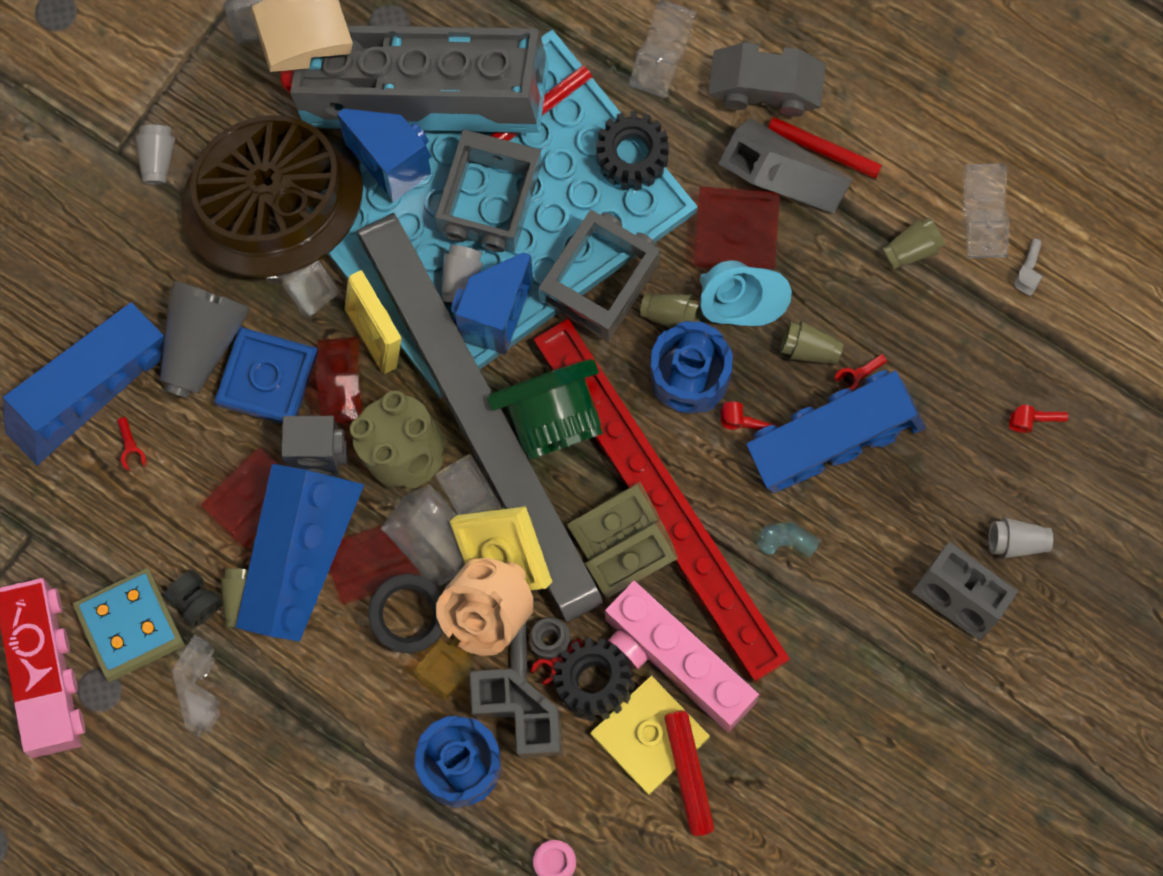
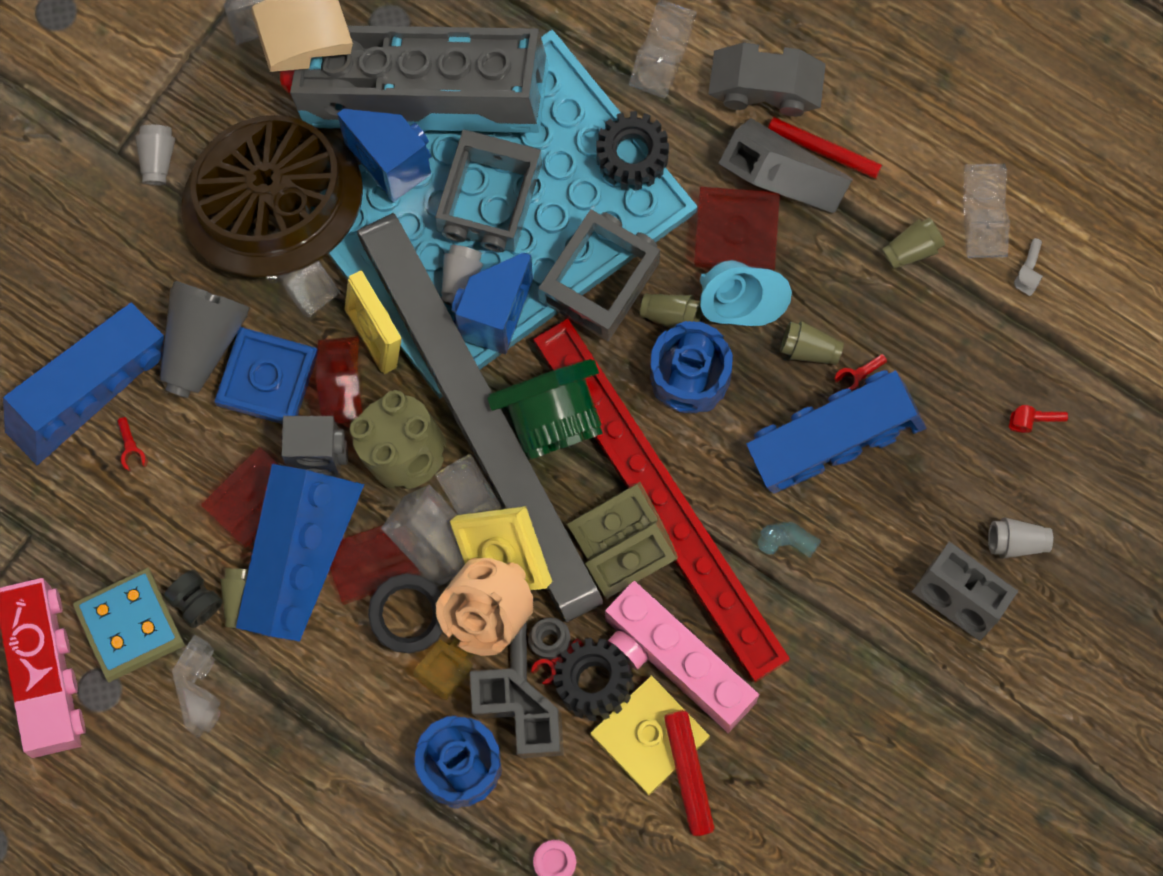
(555, 96): red bar -> none
(733, 419): red hand -> none

